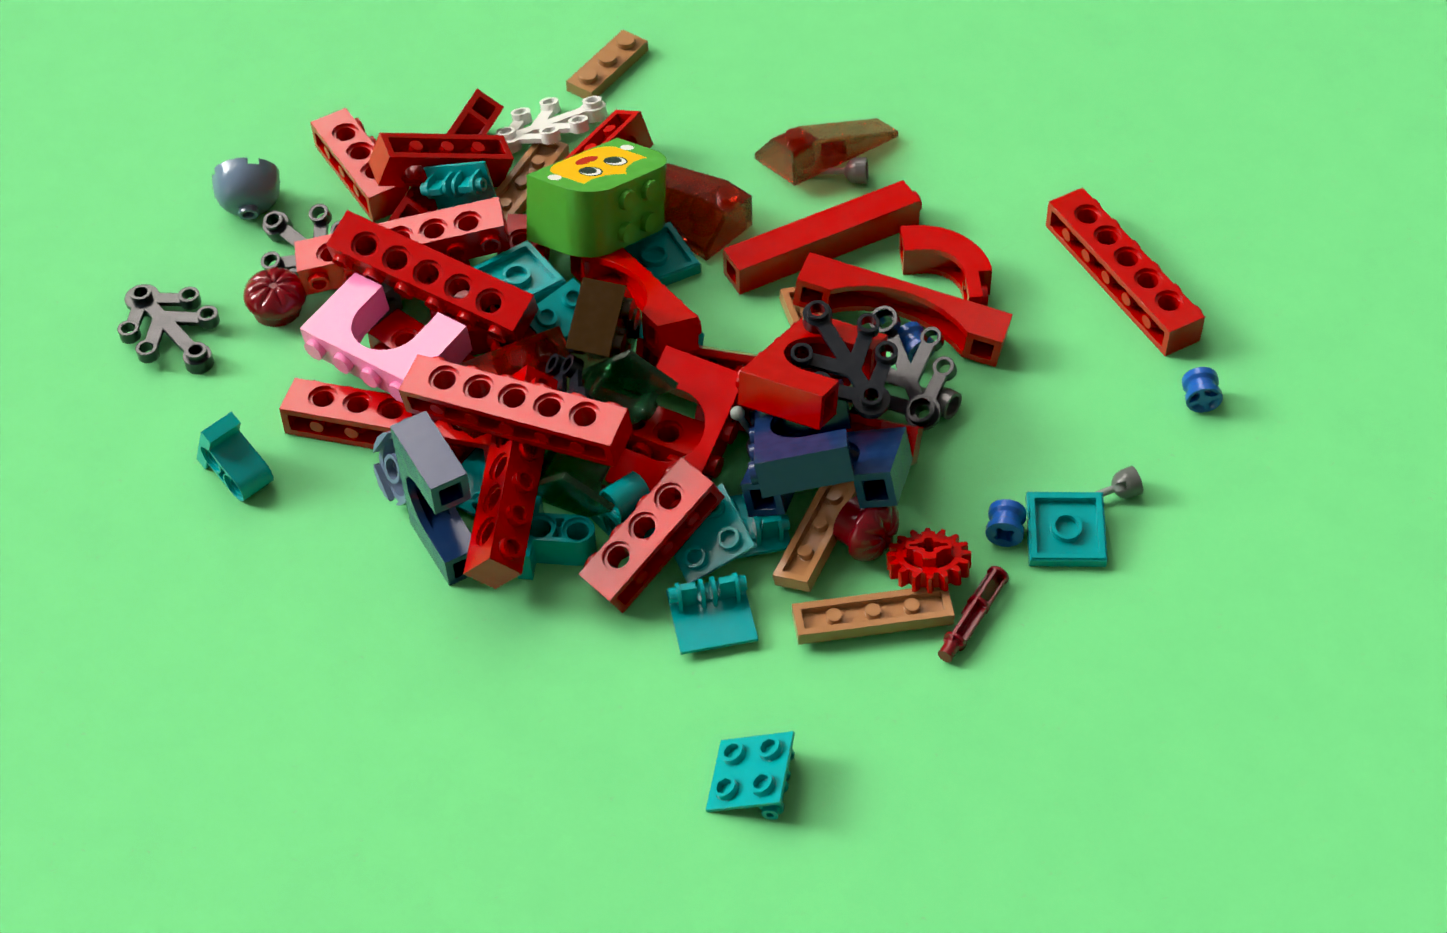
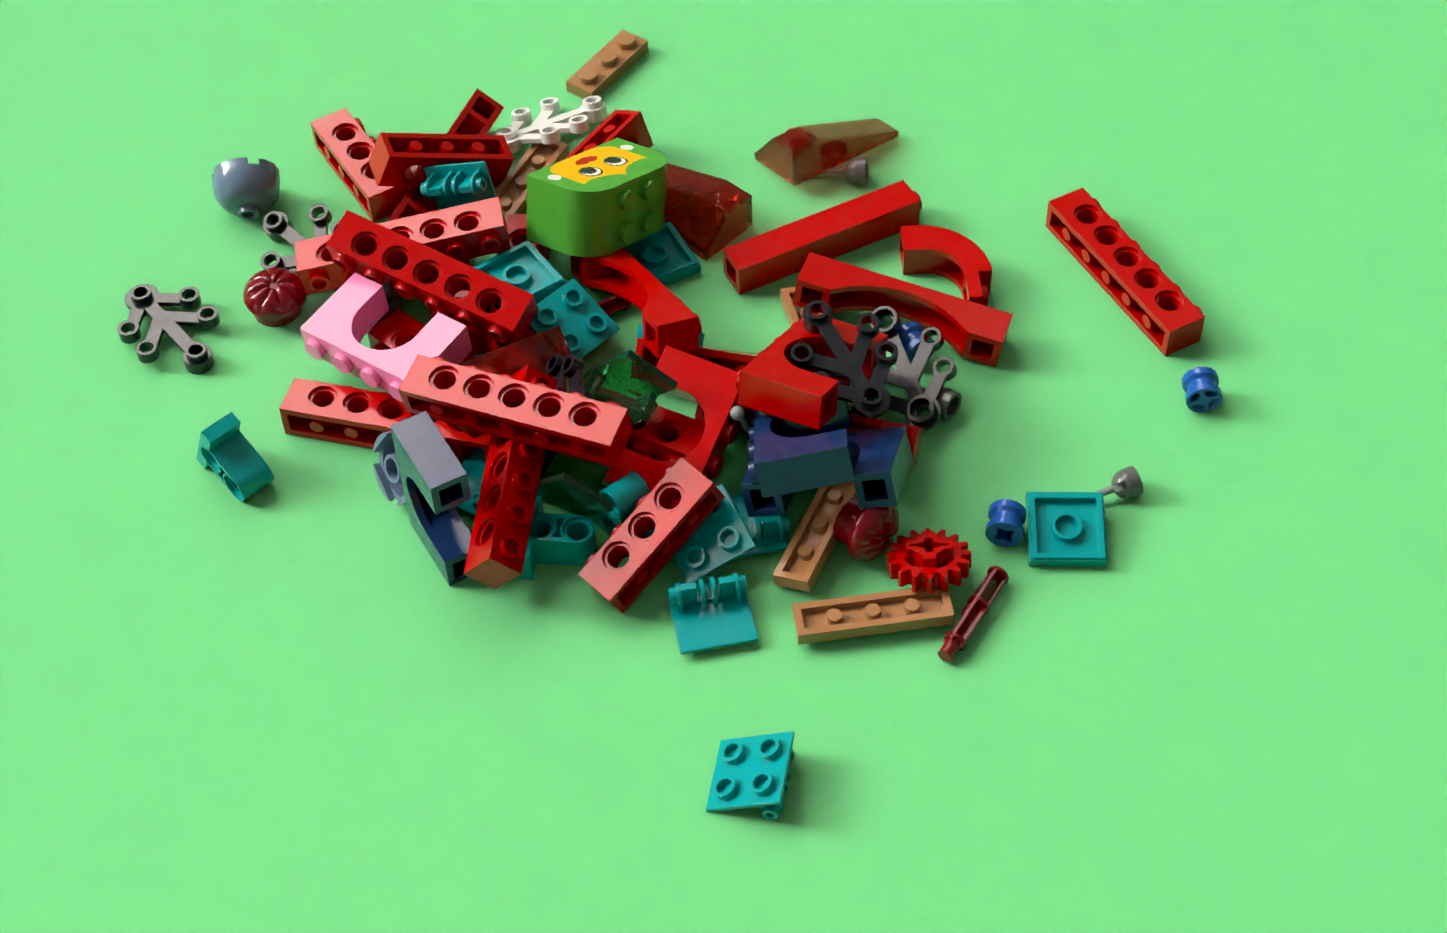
(603, 322): dark brown brick -> none

